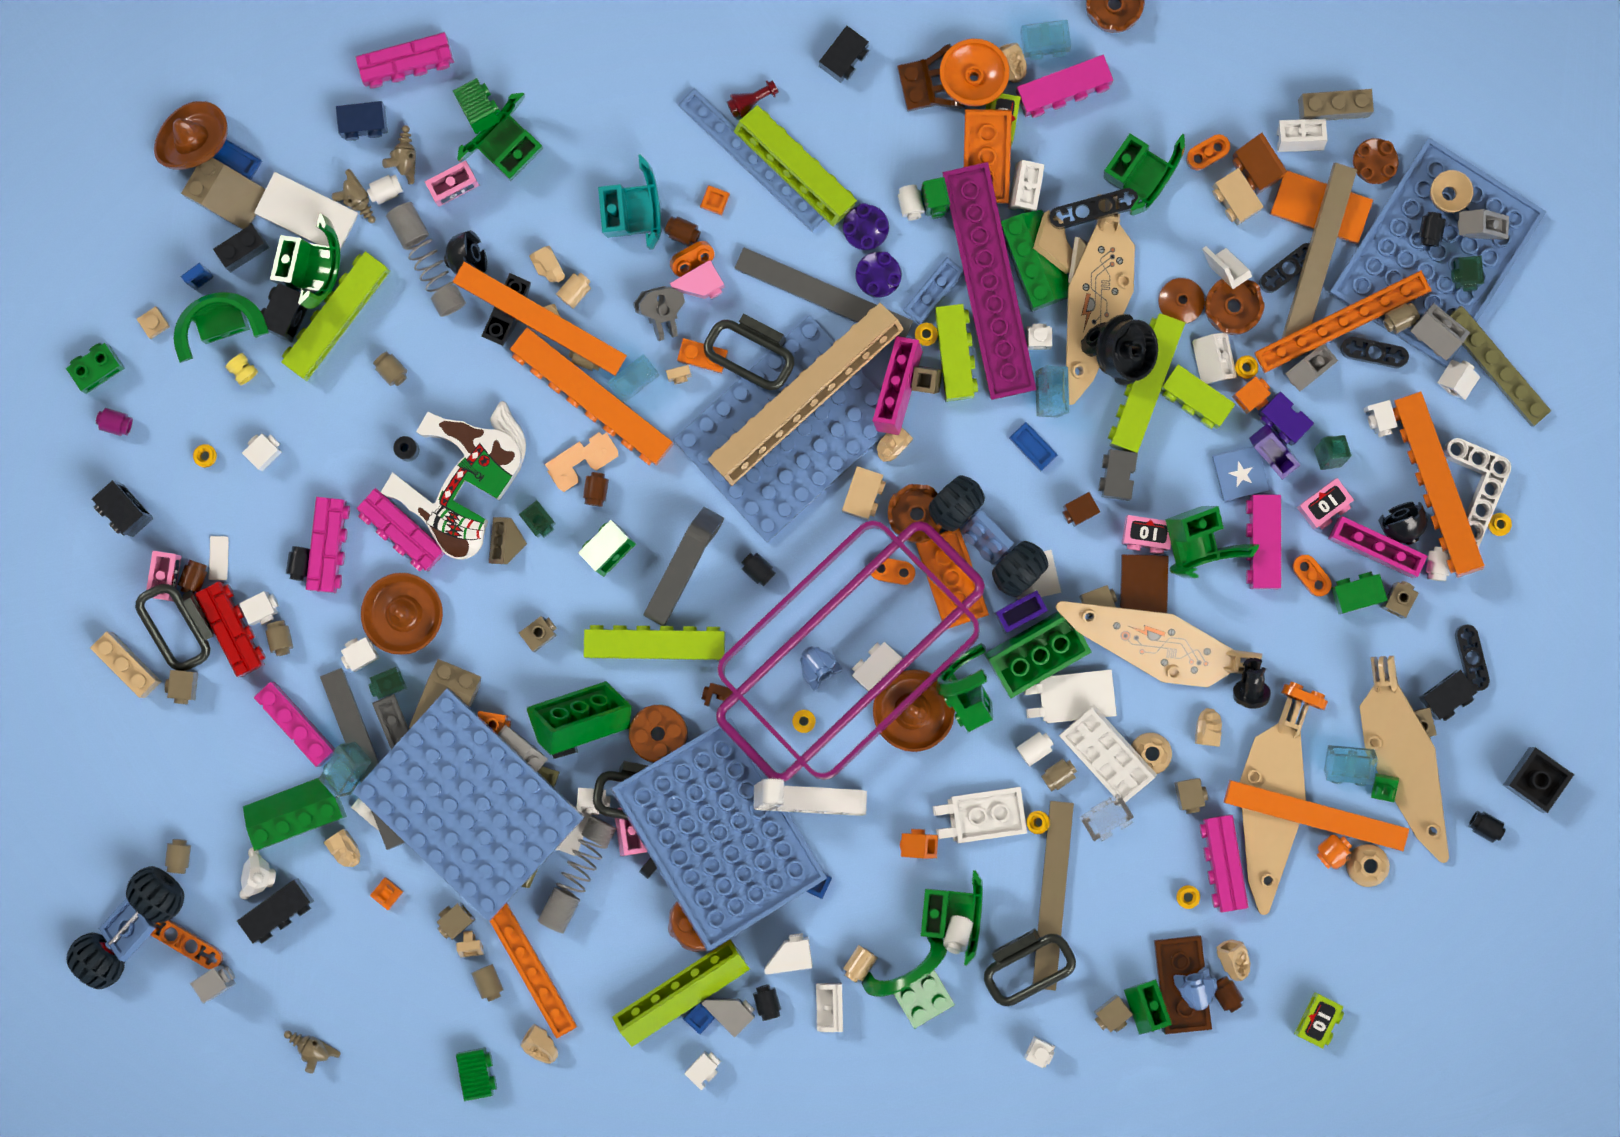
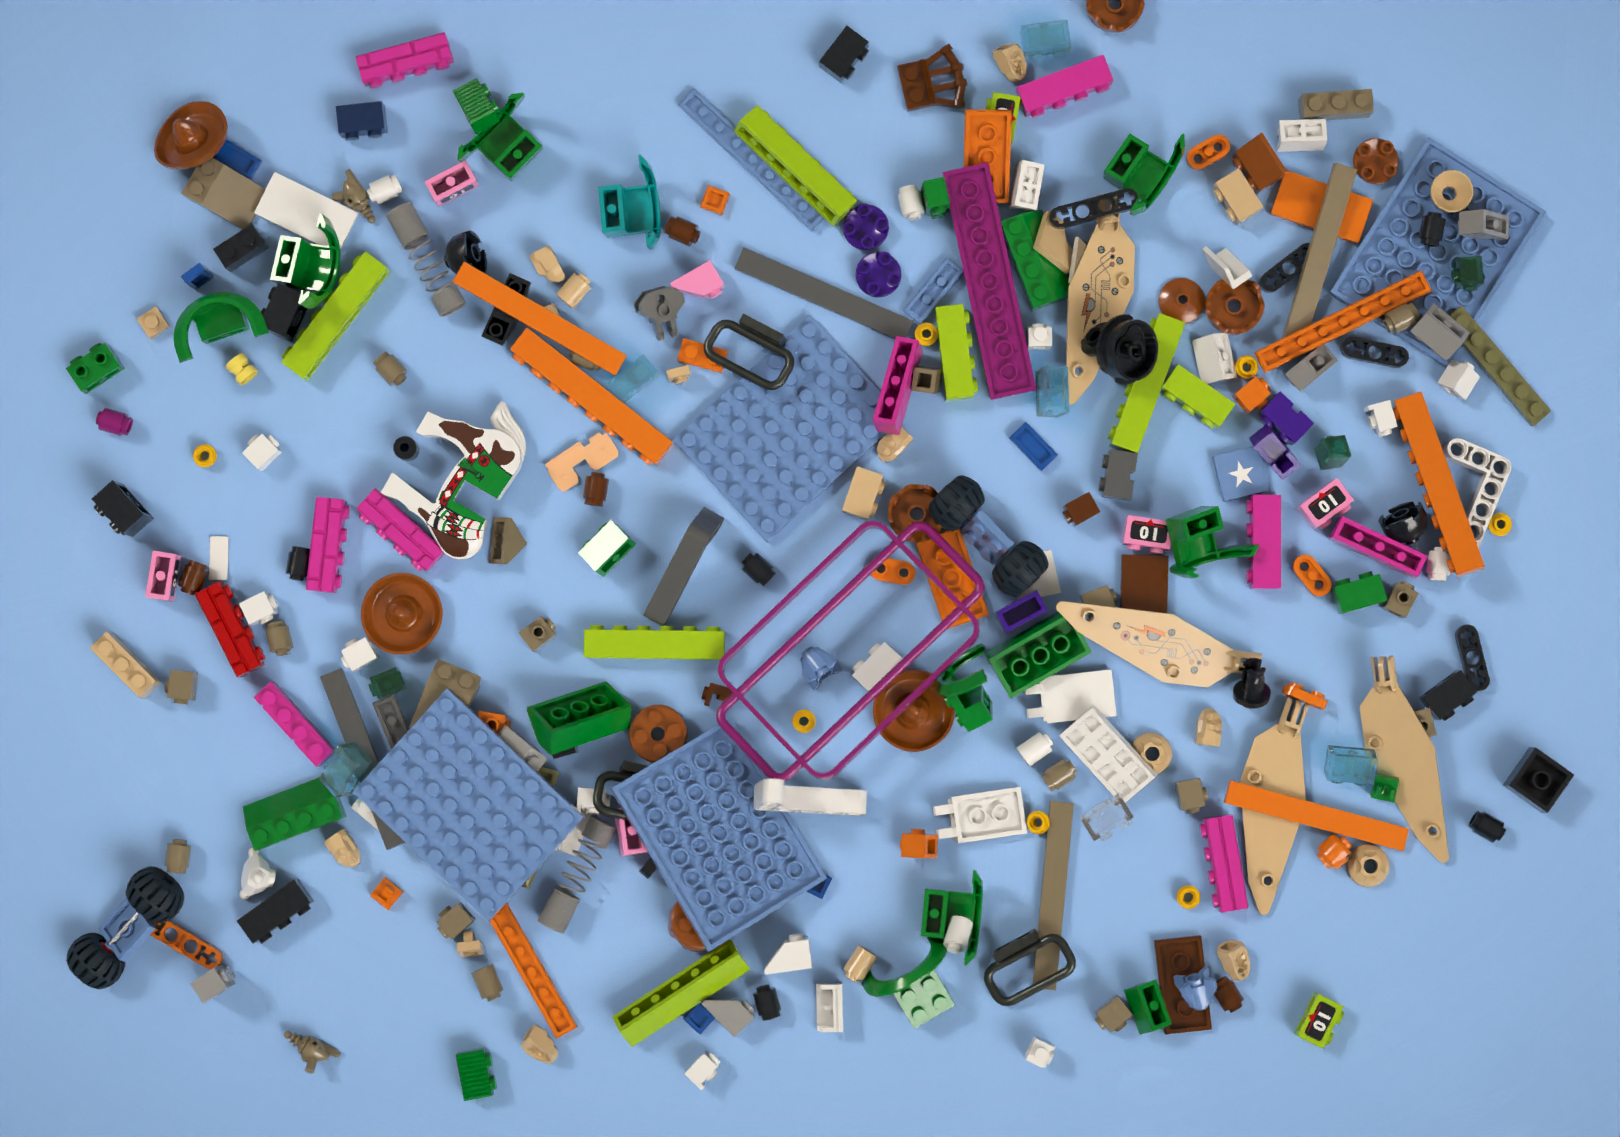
(192, 614): pearl dark grey bar -> none
(403, 156): dark tan piece -> none
(538, 520): clear green brick -> none
(691, 257): orange plate -> none
(743, 102): dark red piece -> none
(805, 394): tan brick -> none
(978, 59): orange dish -> none

